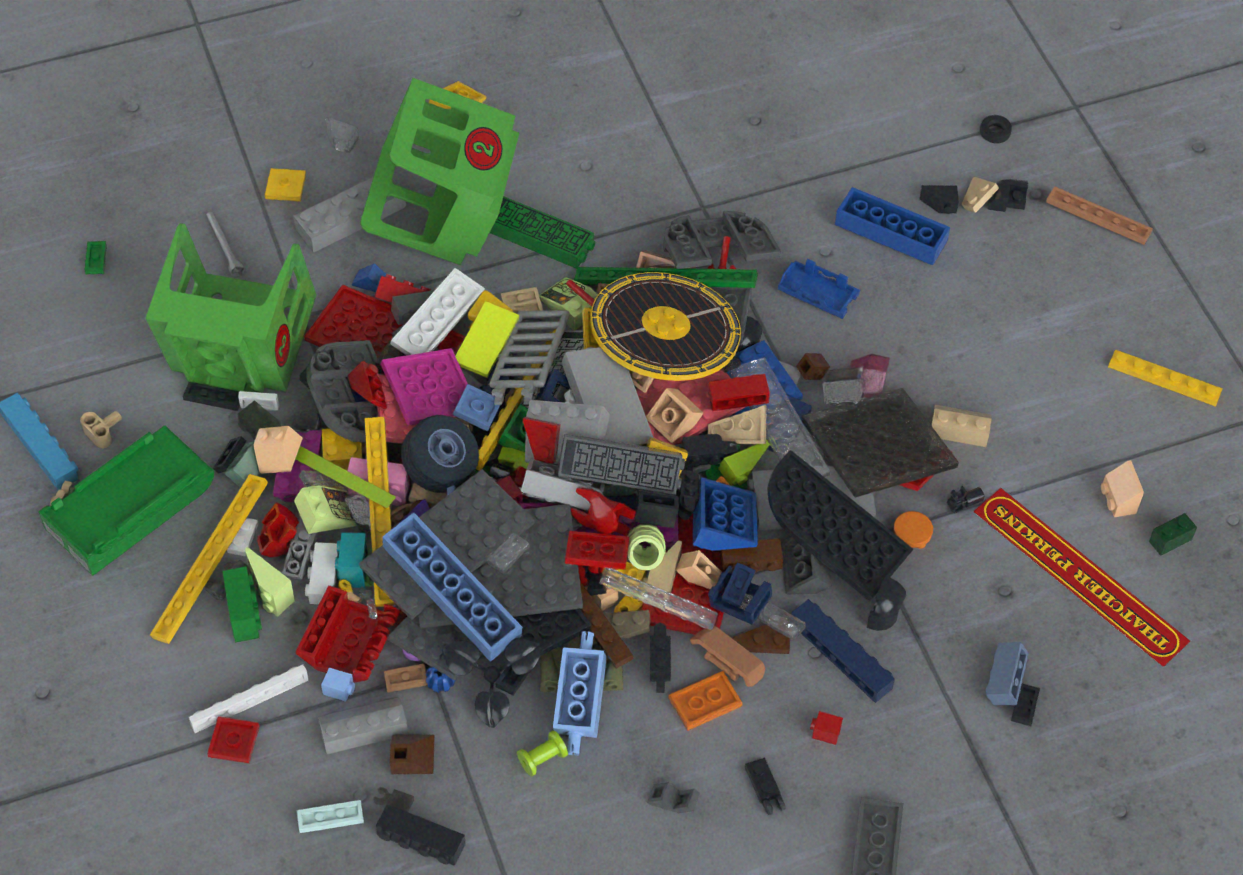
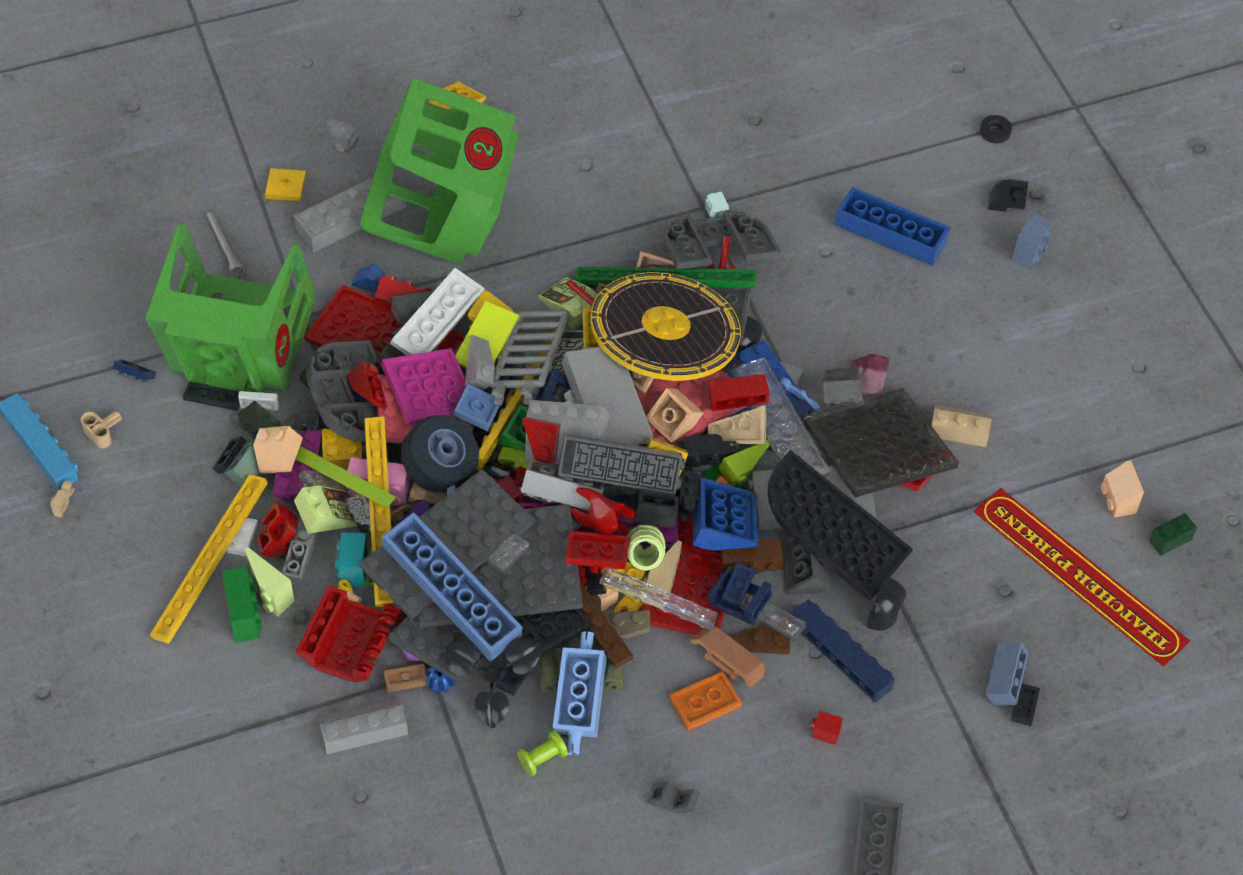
(95, 257): green plate -> none
(127, 499): green piece -> none
(128, 368): none -> dark blue plate
(218, 590): dark grey piece -> none
(233, 740): red plate -> none
(249, 698): white plate -> none
(322, 571): white brick -> none
(330, 816): light aqua plate -> none
(338, 684): light blue brick -> none
(369, 596): clear piece -> none
(396, 799): clear smoke plate -> none
(412, 754): reddish brown slope -> none
(420, 835): black brick -> none
(480, 364): none -> light grey slope
(523, 300): tan wing -> none
(543, 233): green brick -> none
(660, 657): black hinge -> none
(698, 569): light nougat slope -> none
(715, 205): none -> light aqua window
(764, 784): black hinge -> none
(801, 394): none -> medium blue piece
(812, 366): reddish brown brick -> none
(817, 290): blue piece -> none
(913, 529): orange tile -> none
(940, 197): black slope -> none
(964, 498): black bar -> none
(978, 194): tan wing -> none
(1032, 241): none -> sand blue brick
(1099, 215): nougat plate -> none
(1165, 377): yellow plate -> none

